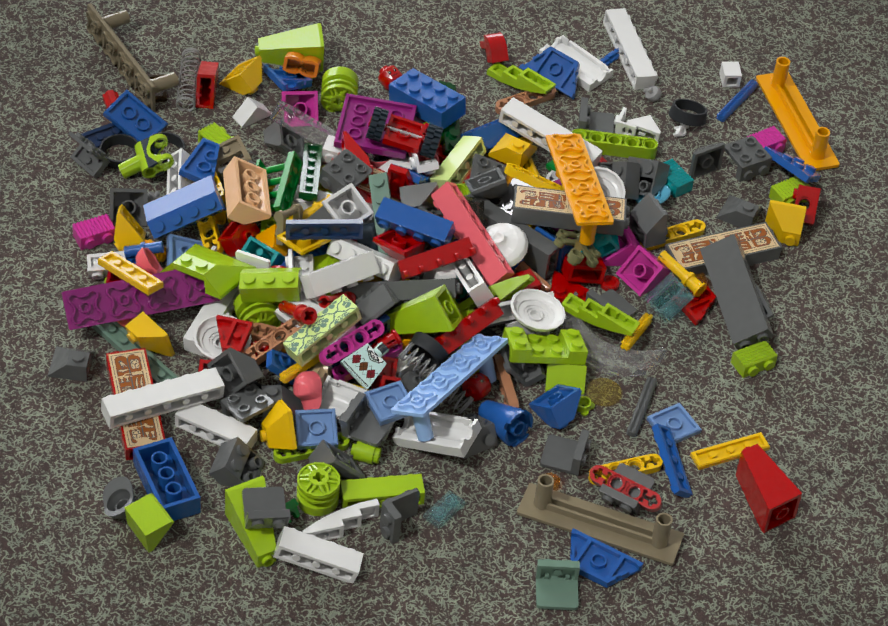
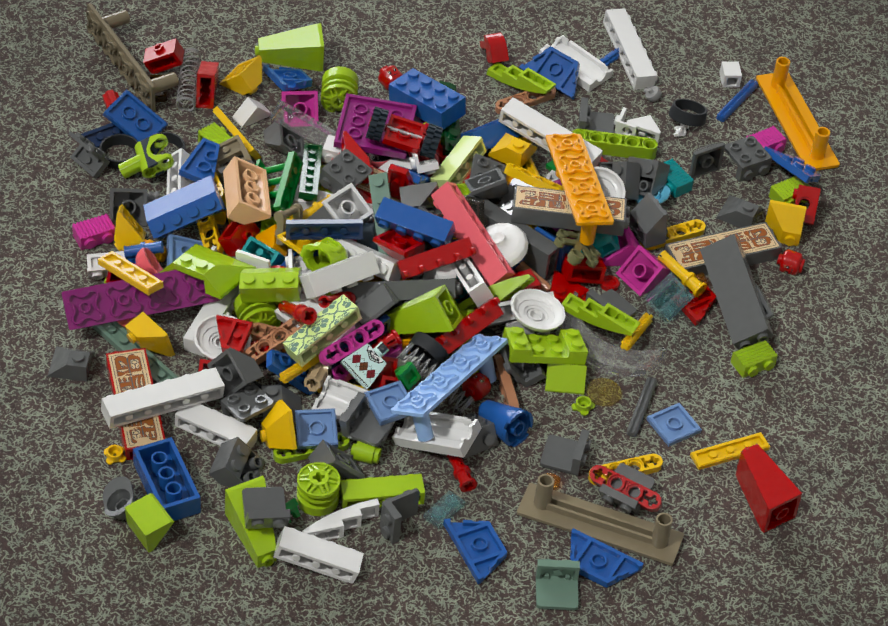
(114, 449): none -> yellow plate
(163, 56): none -> red brick
(232, 128): none -> yellow tile
(305, 65): orange brick -> none
(308, 389): coral piece -> none
(329, 252): none -> lime helmet
(408, 375): none -> green tile
(462, 474): none -> red pin
(477, 545): none -> blue wing
(557, 405): blue slope -> none
(672, 461): blue plate -> none
(791, 262): none -> red head

